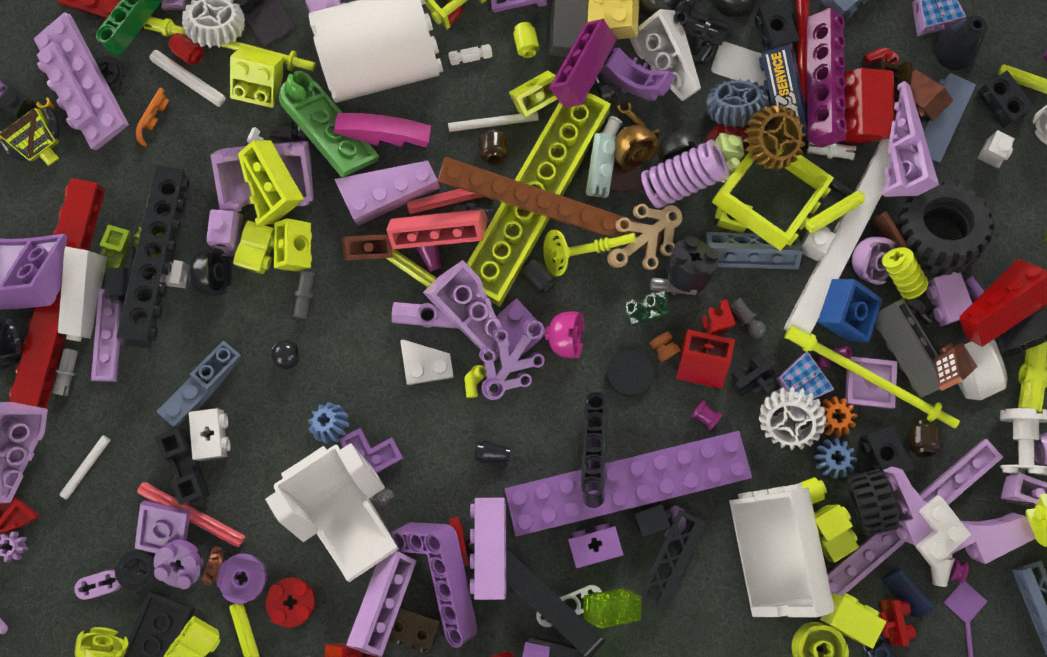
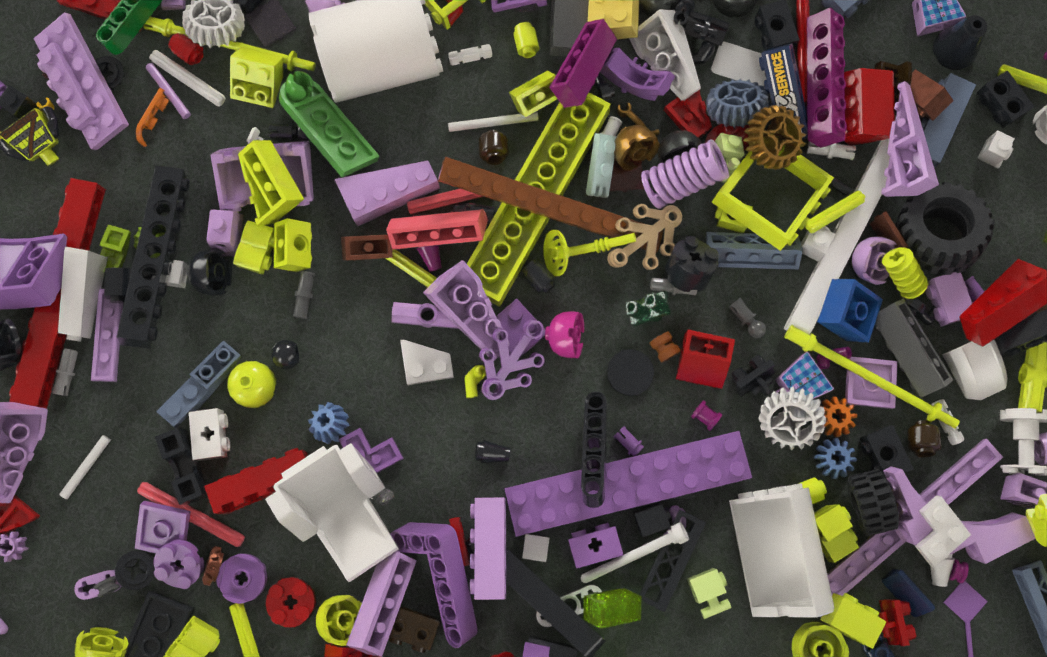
(106, 586): none -> dark grey bush
(171, 95): none -> lavender bar
(251, 384): none -> neon yellow cylinder
(251, 483): none -> red wedge
(337, 618): none -> neon yellow cylinder
(373, 128): dark pink slope -> none
(535, 548): none -> white tile
(630, 443): none -> medium lavender pin
(676, 534): none -> white piece
(689, 114): none -> red wing
(707, 587): none -> yellowish green brick
(720, 318): red hinge -> none
(881, 54): red arm -> none
(953, 365): copper slope -> none
(954, 436): none -> white axle

